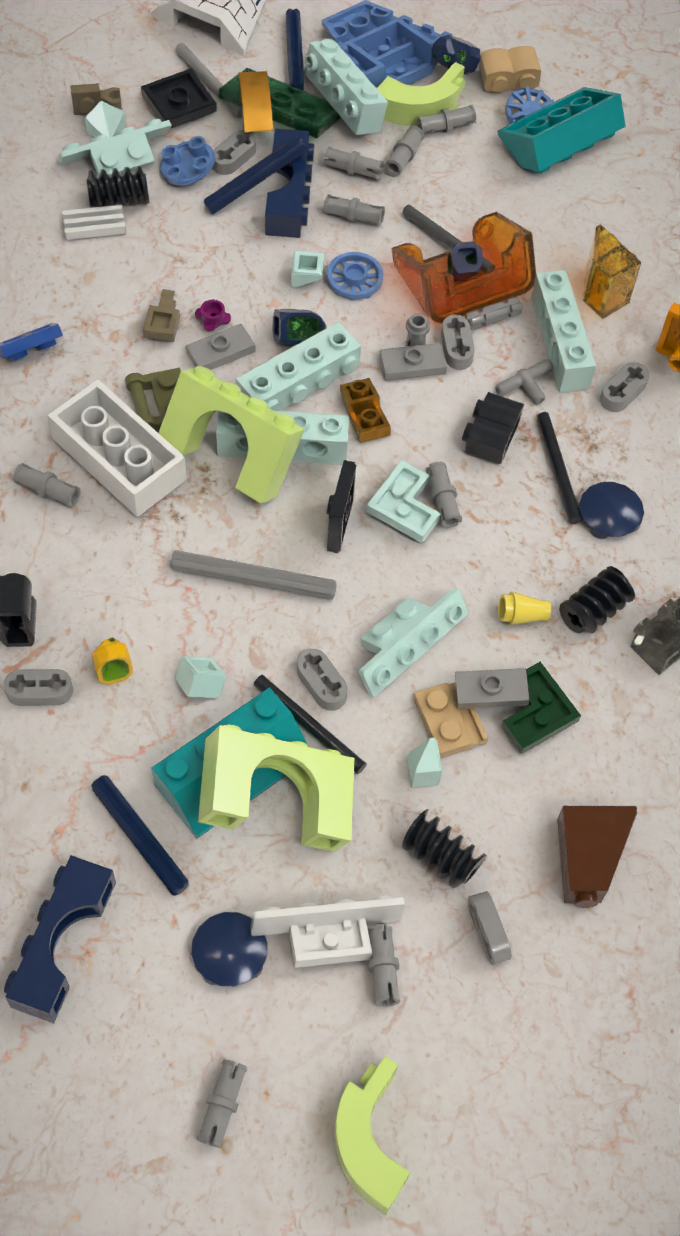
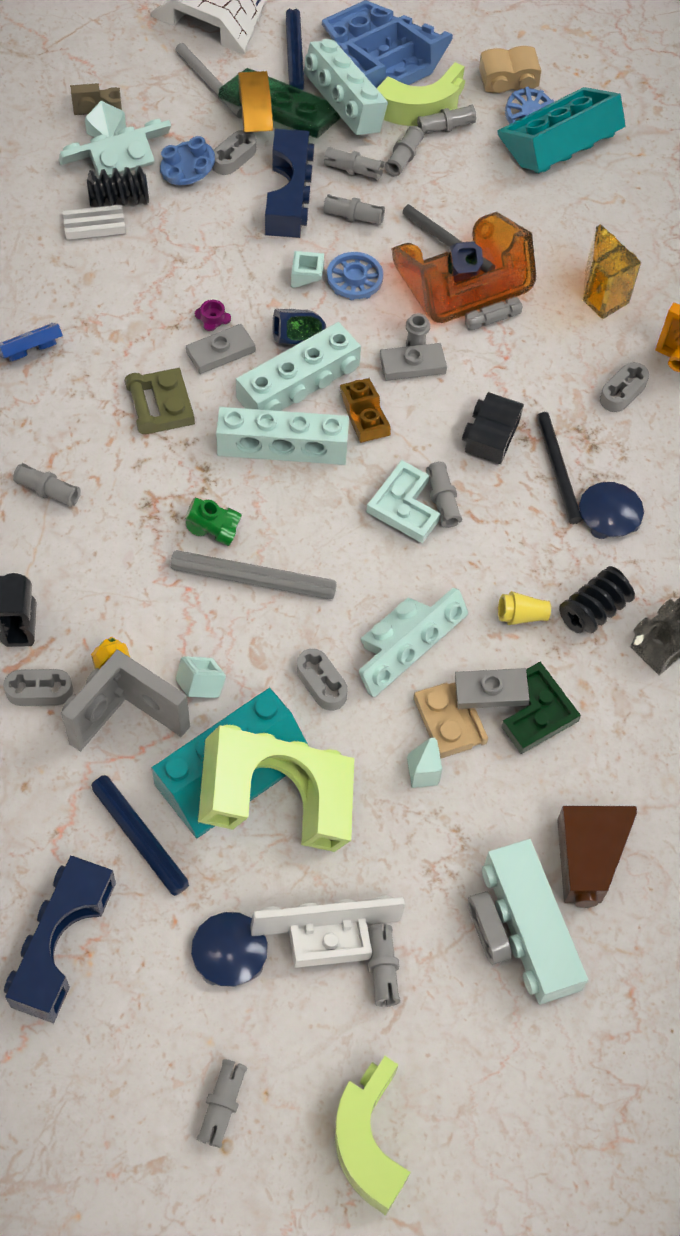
(112, 685): none -> light grey bracket
(117, 447): white brick -> none
(162, 320): dark tan plate -> none
(179, 98): black plate -> none
(208, 517): none -> green plate
(255, 175): dark blue axle -> none
(269, 434): yellowish green arch -> none
(310, 724): black bar -> none
(340, 506): black plate -> none
(442, 850): black piece -> none
(452, 49): dark blue rock -> none
(463, 341): light grey beam -> none
(526, 378): light grey piece -> none
(534, 922): none -> light aqua brick
(563, 331): light aqua brick -> none

